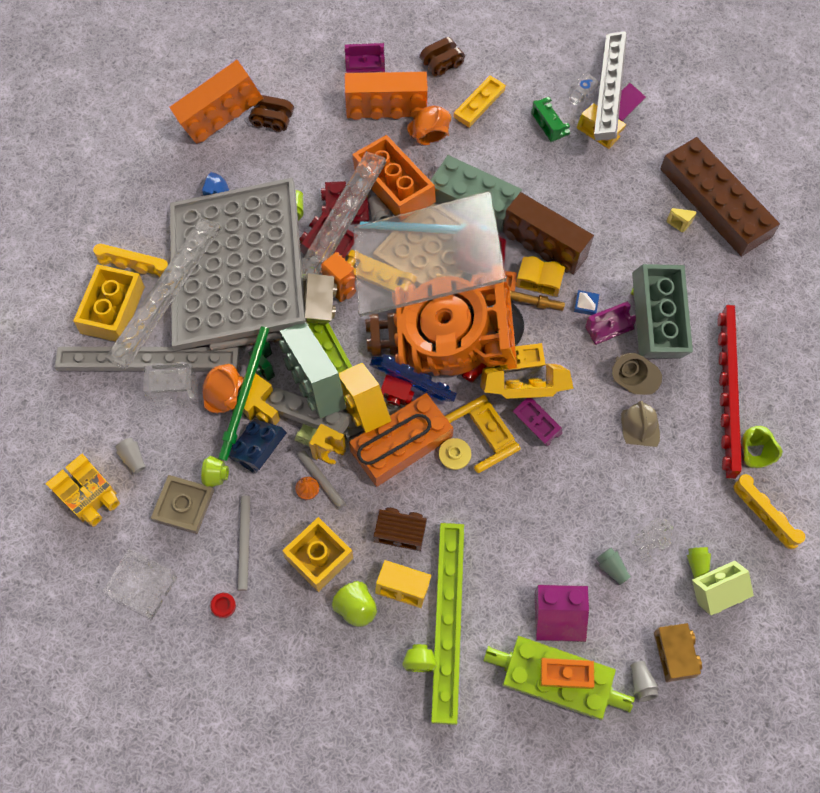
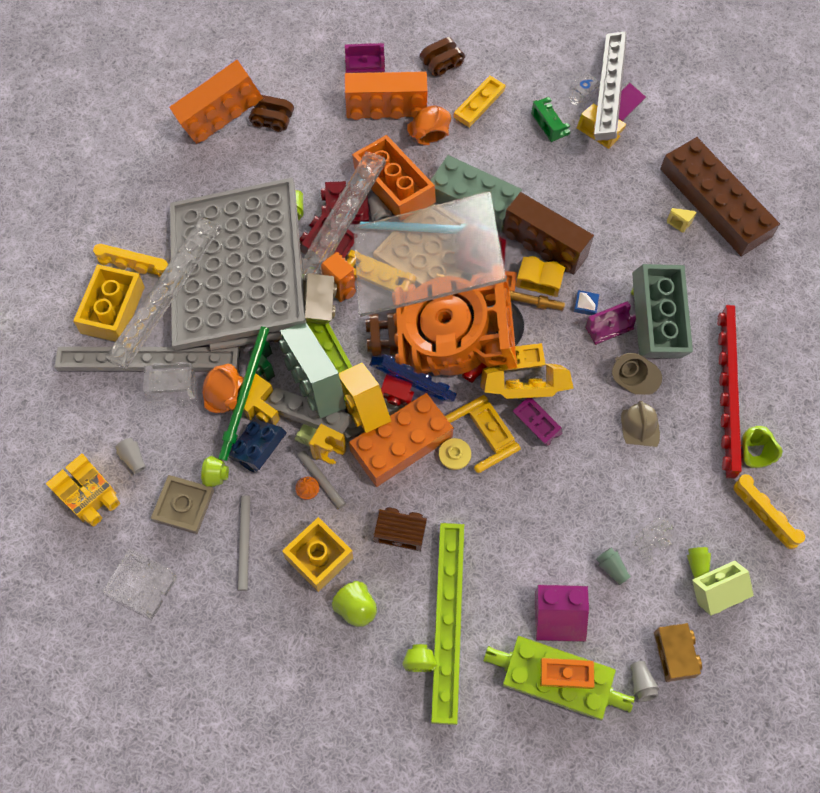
(214, 184): blue brick -> none
(223, 605): red tile -> none
(398, 447): black piece -> none
(402, 584): yellow hinge -> none

